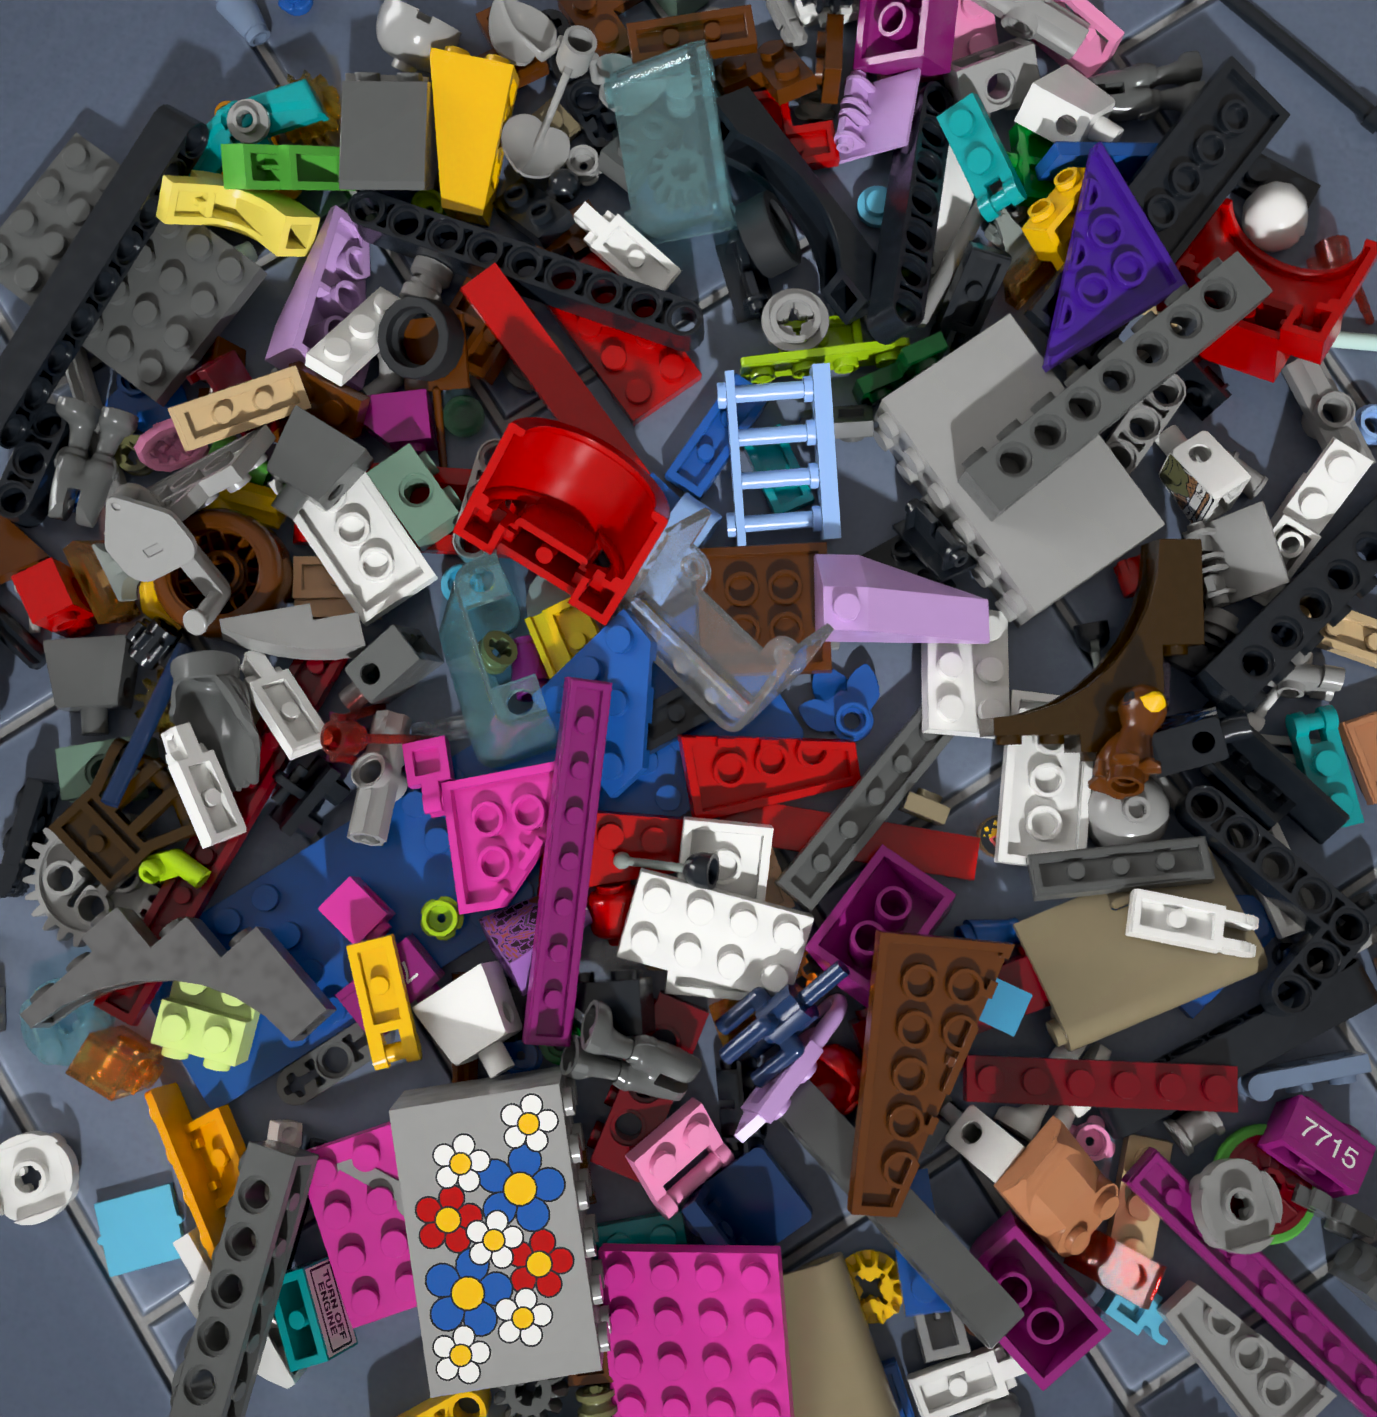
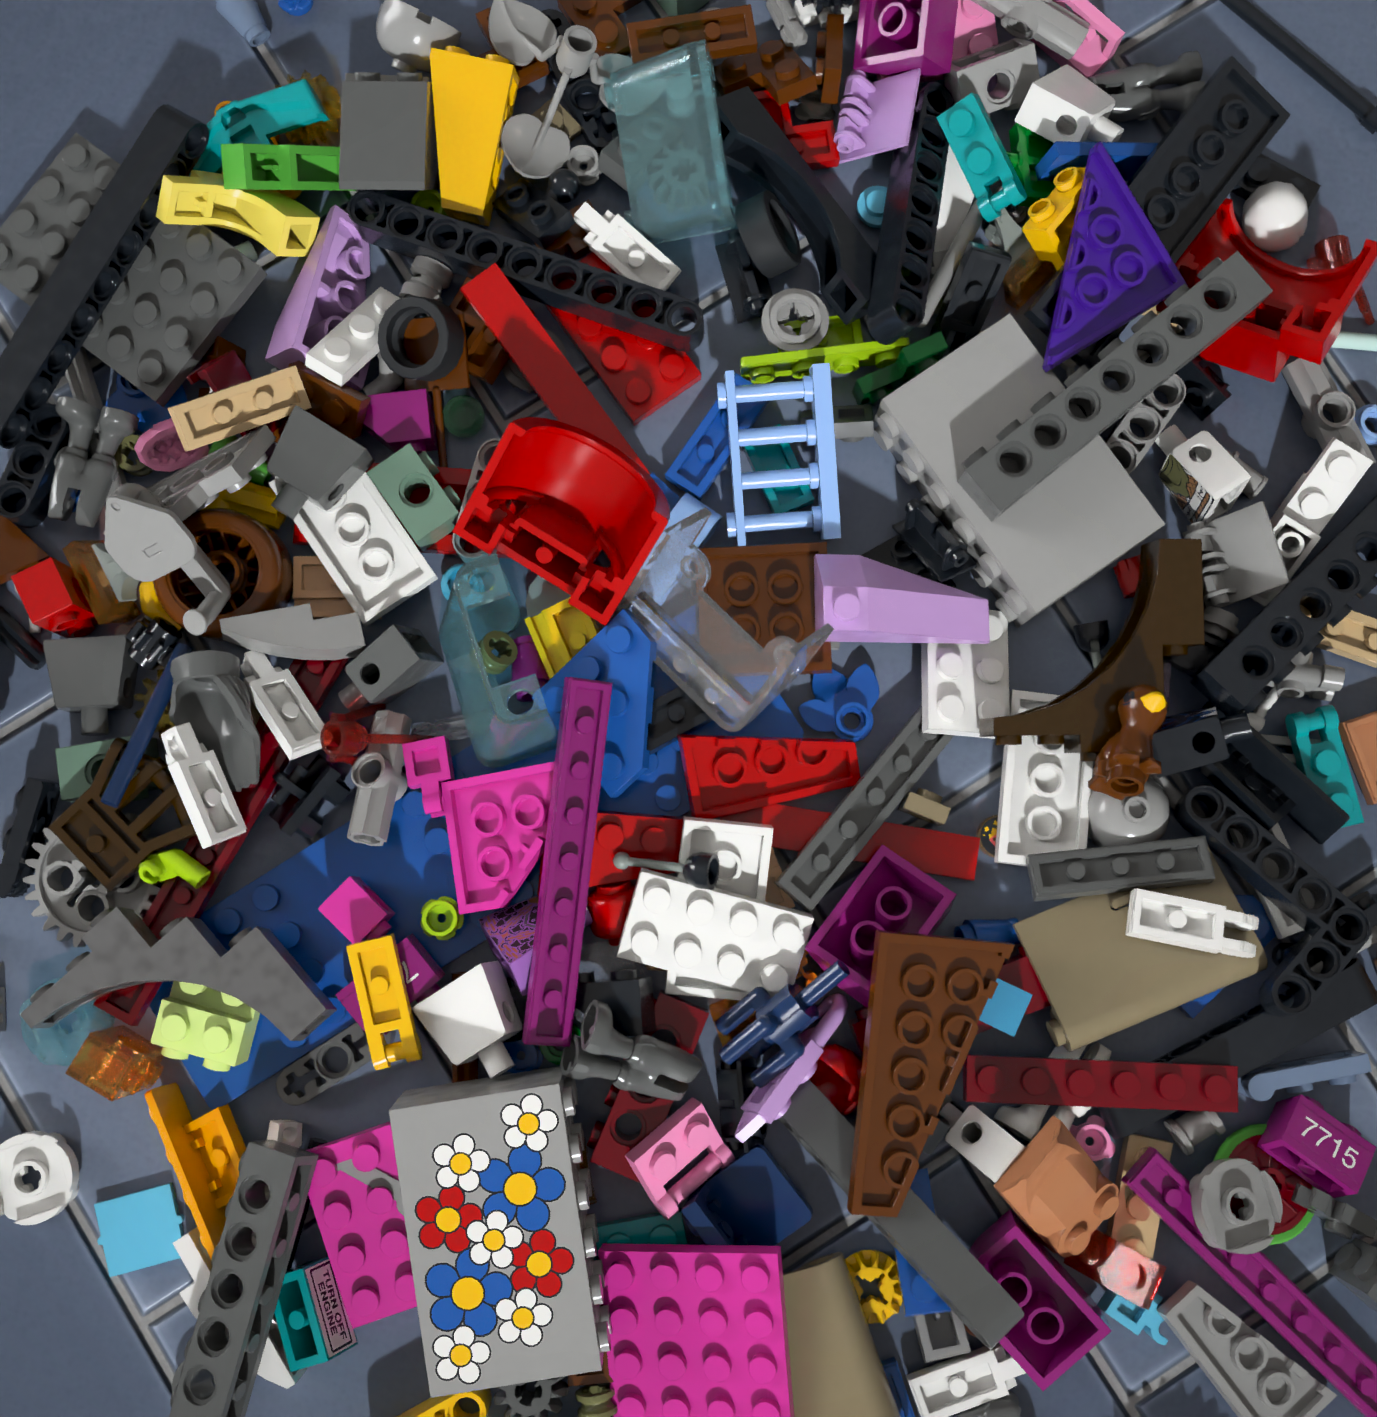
(257, 130): light grey plate -> none

